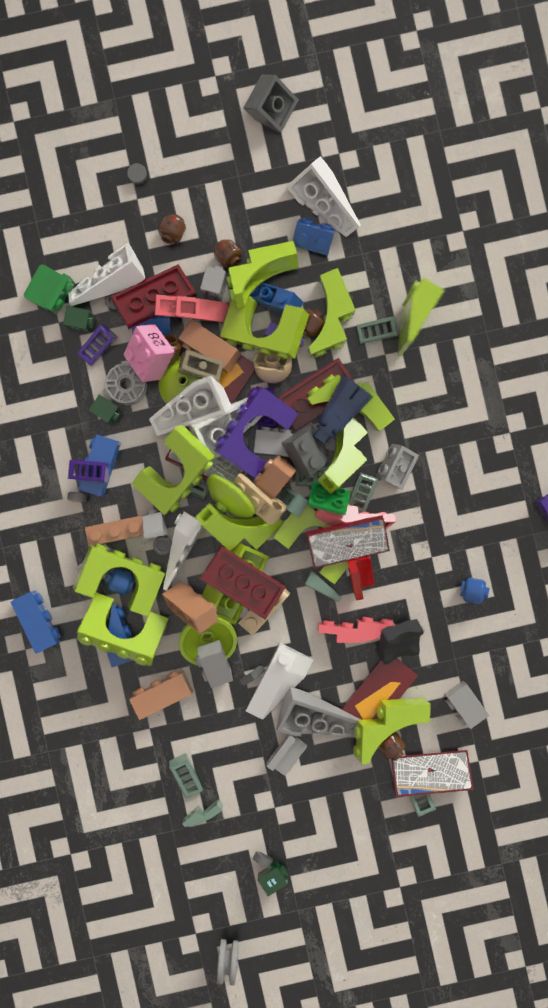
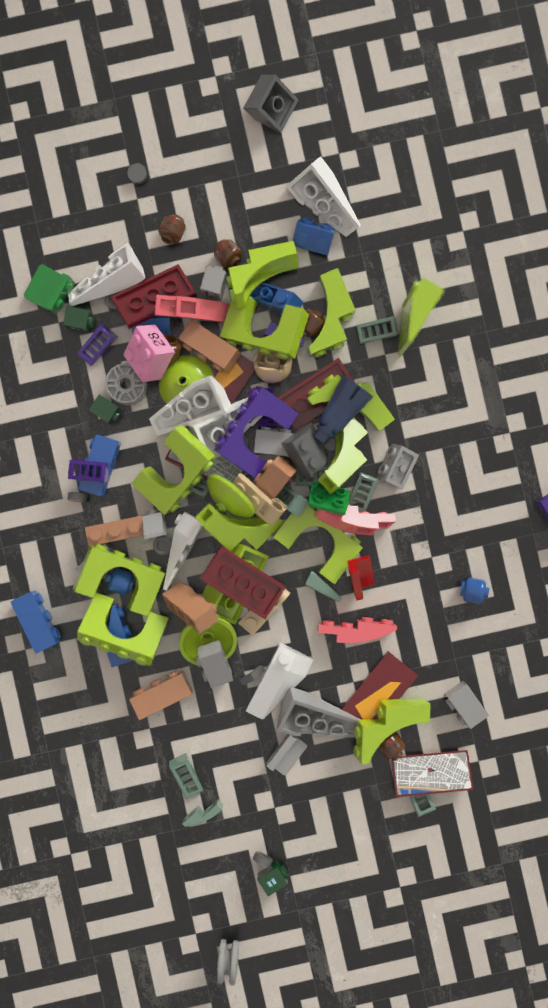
(199, 365): dark tan slope -> none
(348, 541): tile -> none
(400, 640): black brick -> none

